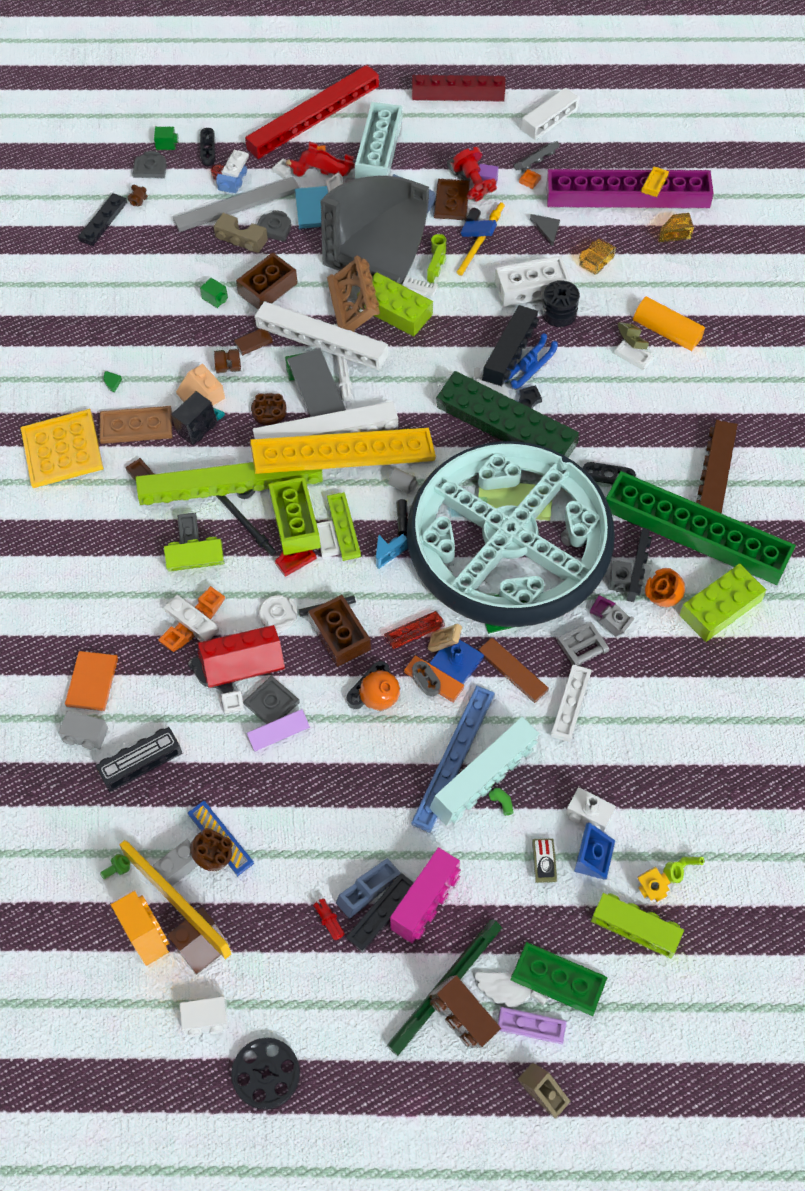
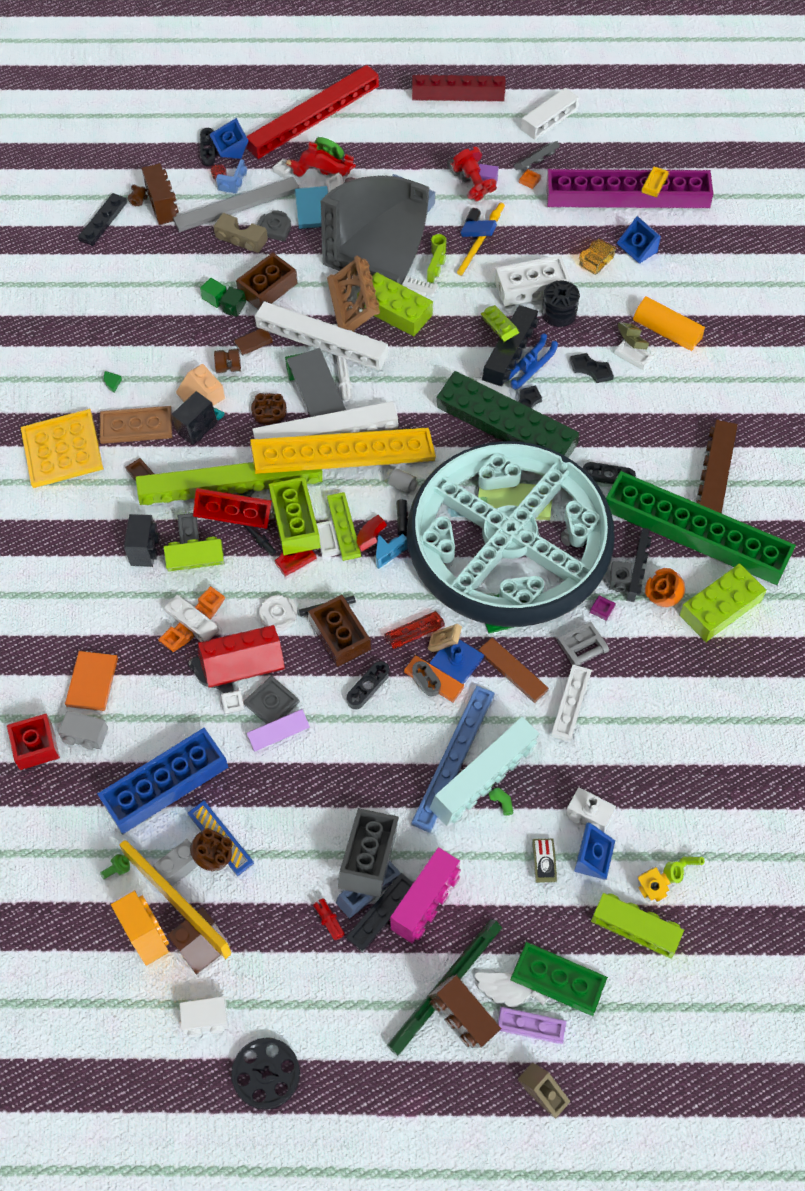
(33, 741): none -> red brick
(139, 759): black brick -> none
(141, 540): none -> black brick
(150, 165): dark grey tile -> none
(160, 193): none -> reddish brown brick
(163, 780): none -> blue brick
(165, 138): green brick -> none
(230, 140): none -> blue slope
(231, 508): none -> red slope
(233, 301): none -> dark green brick
(235, 163): white bracket -> none
(330, 147): none -> bright green tile
(368, 852): none -> dark grey brick
(369, 532): none -> red tile
(379, 140): light aqua brick -> none
(379, 690): orange cylinder -> none
(451, 199): reddish brown tile -> none
(499, 323): none -> lime plate
(547, 226): dark grey tile -> none
(597, 370): none -> black tile
(615, 620): light grey brick -> none
(639, 240): none -> blue slope
(677, 228): clear yellow slope -> none

